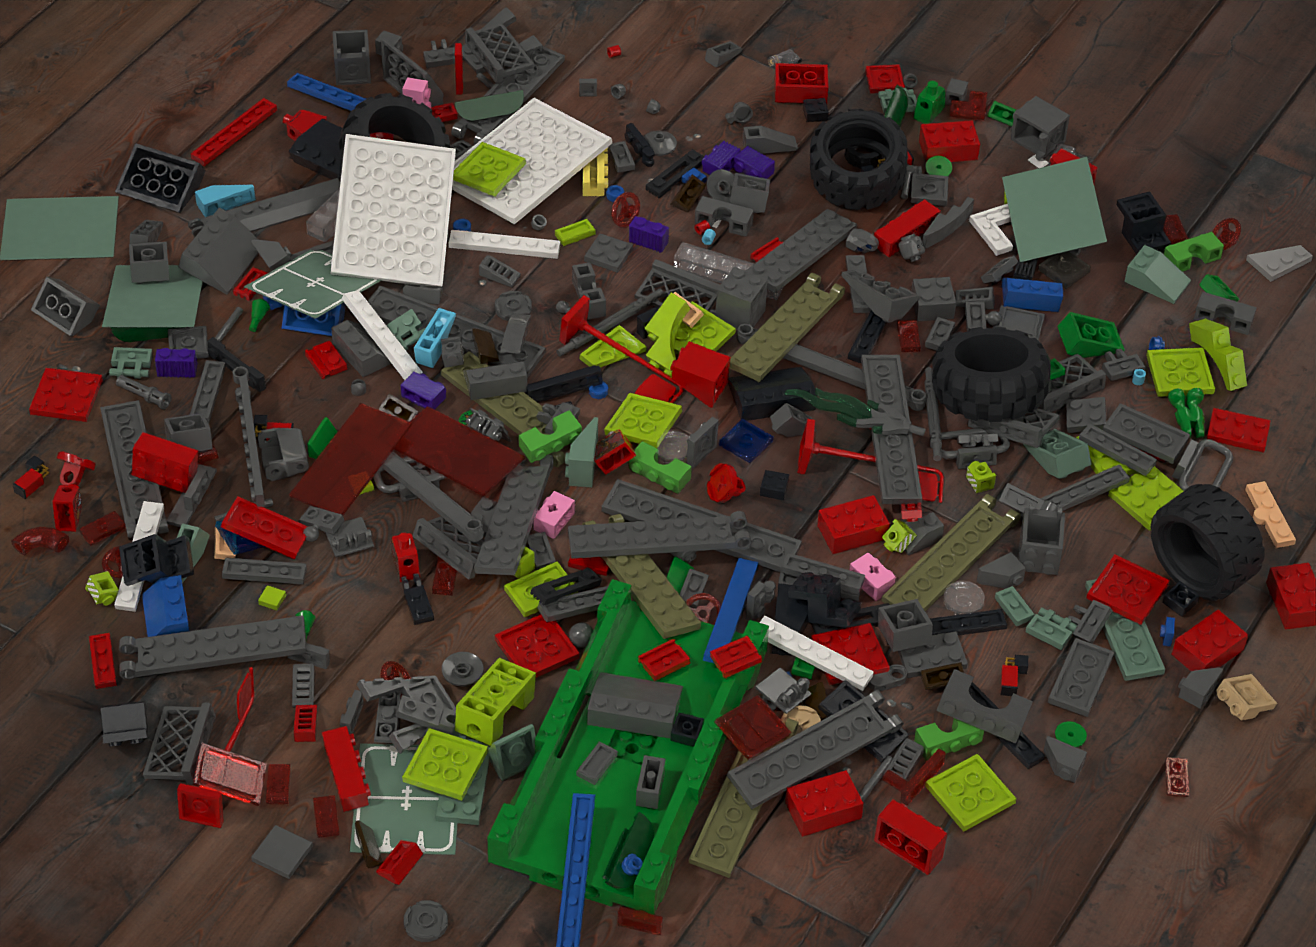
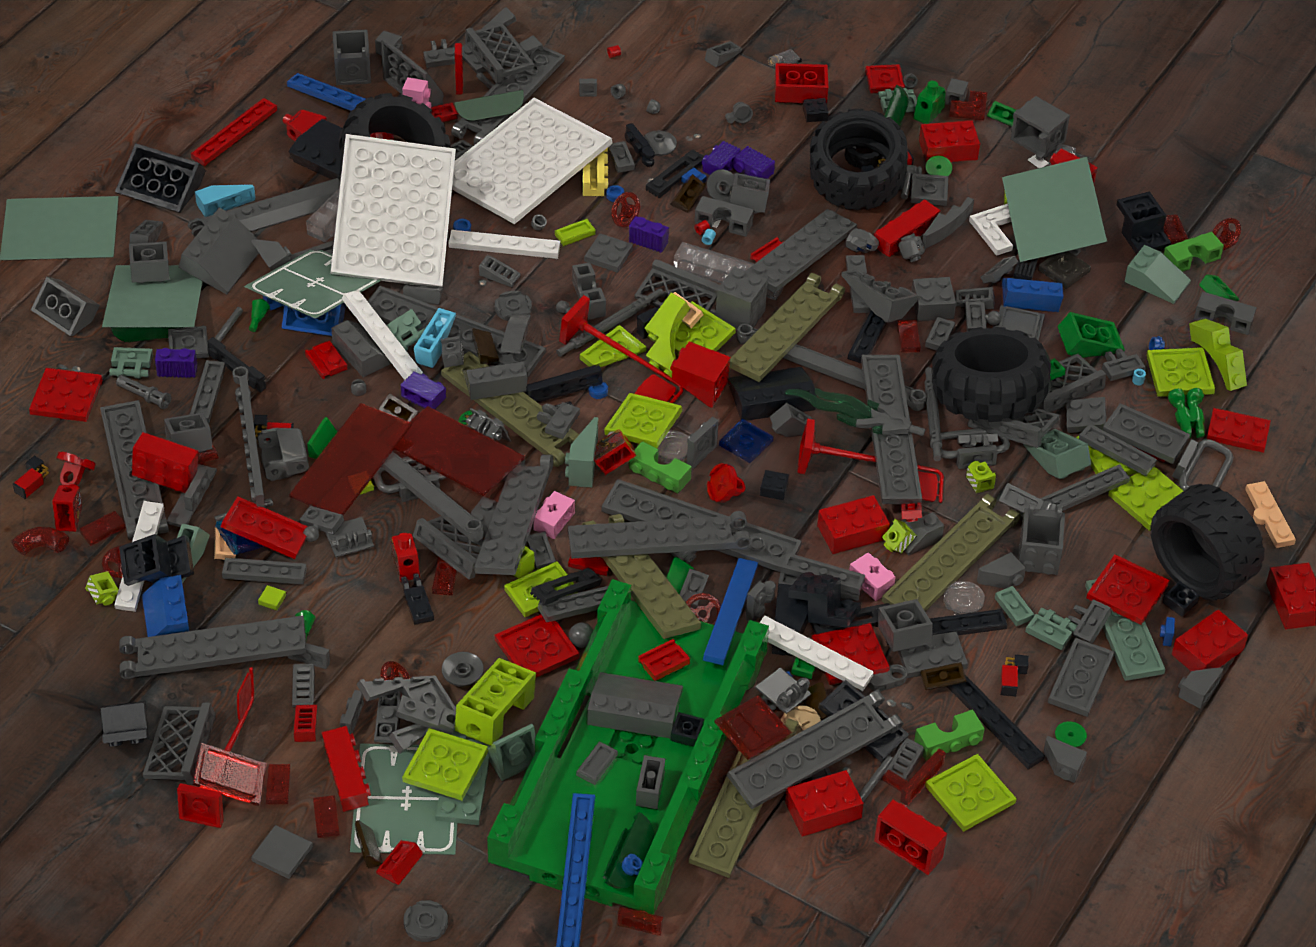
(102, 660): red tile -> none
(248, 278): red tile -> none
(488, 168): lime plate -> none
(538, 445): bright green arch -> none
(736, 656): red plate -> none
(768, 140): dark grey slope -> none
(1001, 722): dark grey arch -> none
(1176, 777): clear red slope -> none
(1245, 696): tan plate -> none
(1279, 262): light grey wing -> none

